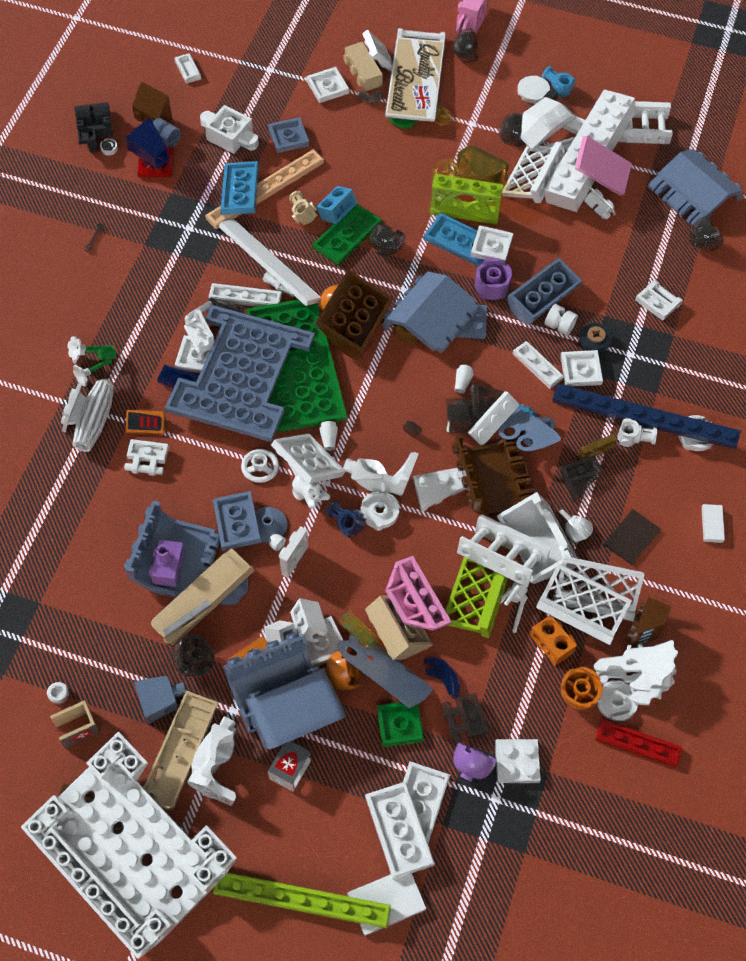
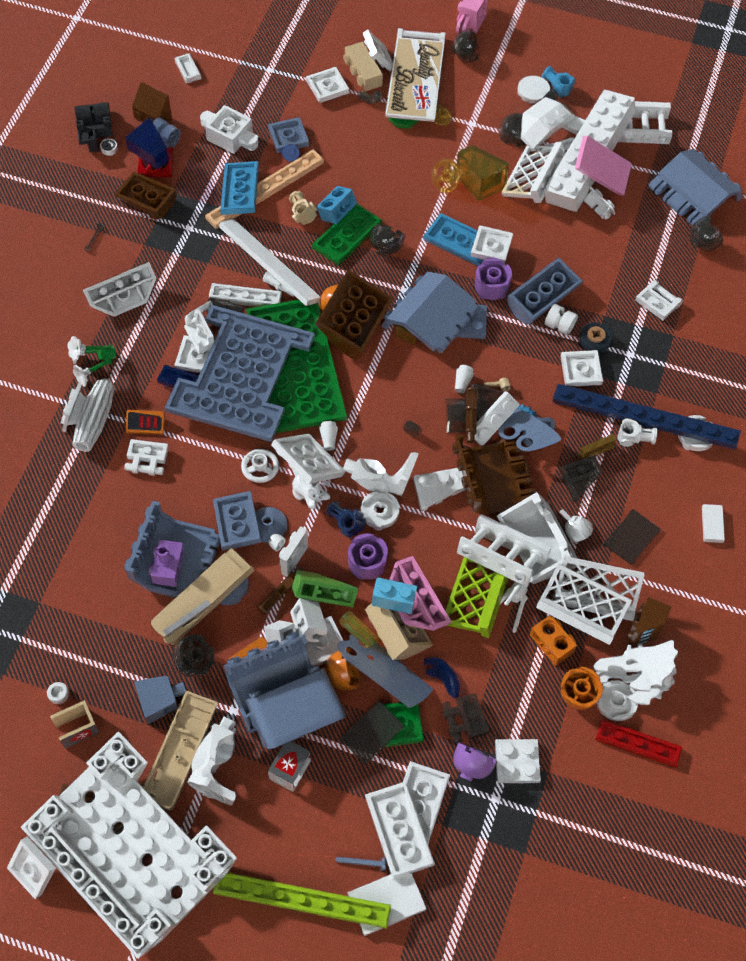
(31, 867): none -> white plate
(122, 291): none -> white wedge
(147, 195): none -> reddish brown slope
(277, 593): none -> reddish brown piece
(290, 152): none -> blue tile
(323, 589): none -> bright green slope
(371, 566): none -> medium lavender brick
(372, 732): none -> clear smoke piece
(382, 864): none -> sand blue piece
(394, 595): none -> medium azure brick
(453, 207): lime fence -> none
(471, 414): none -> reddish brown piece
(503, 383): none -> tan hand
(538, 364): white tile -> none

